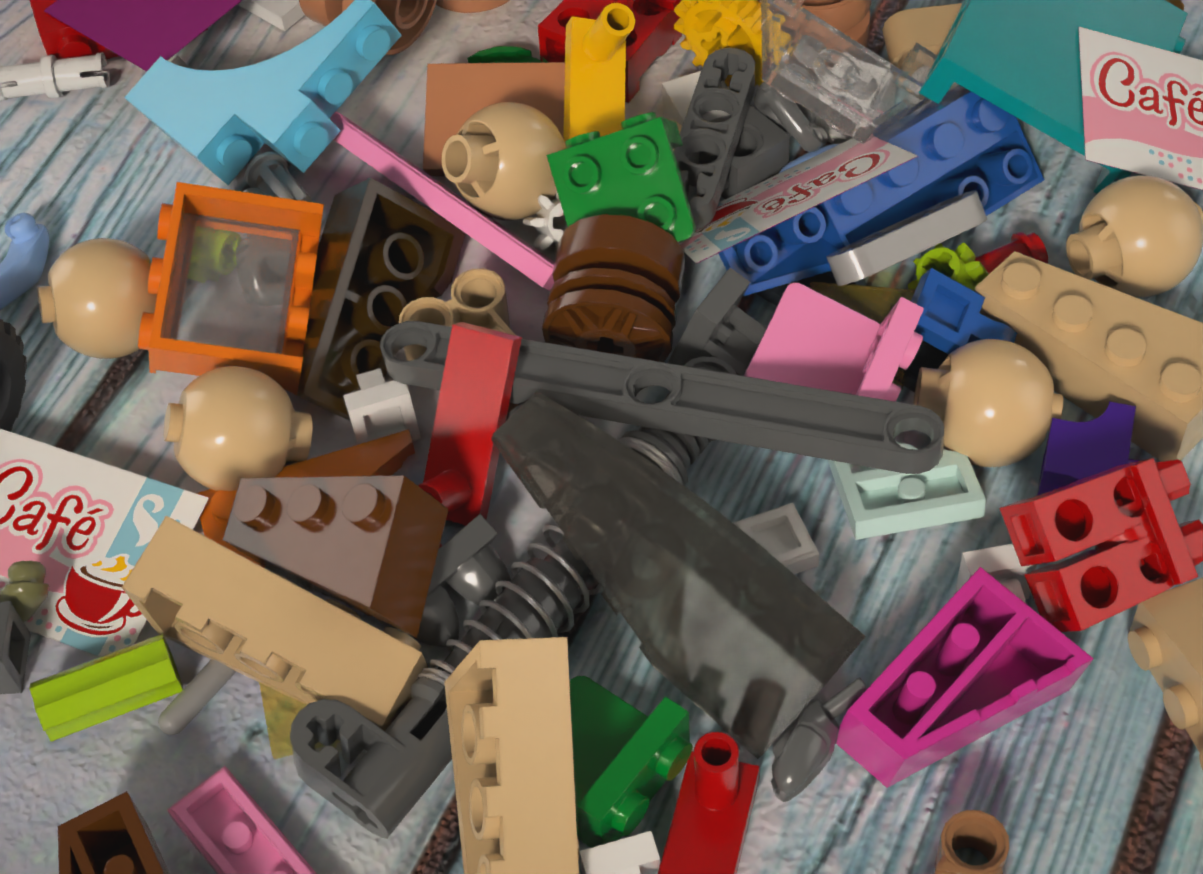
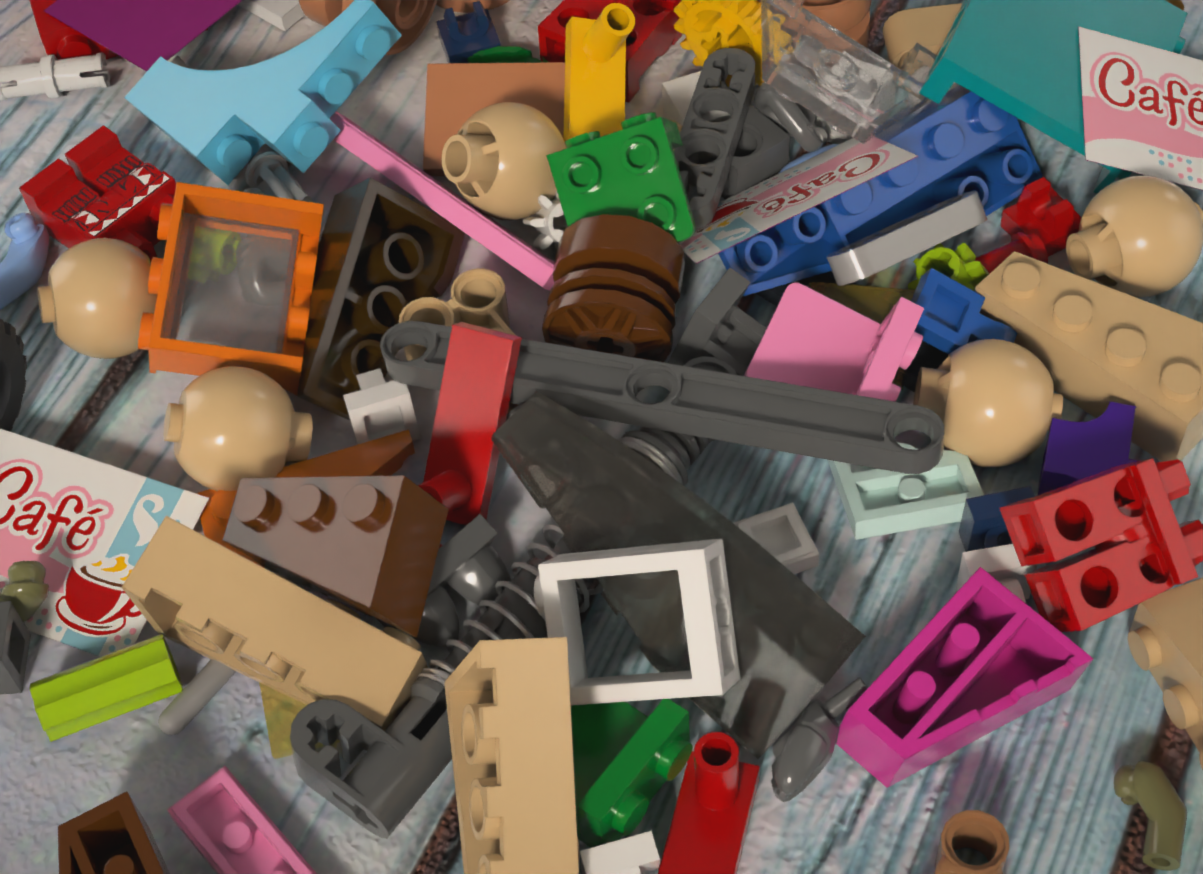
(100, 194): none -> red hips
(466, 33): none -> dark blue tile
(705, 611): none -> white window
(983, 522): none -> dark blue tile
(1044, 213): none -> red tile
(1163, 807): none -> olive arm

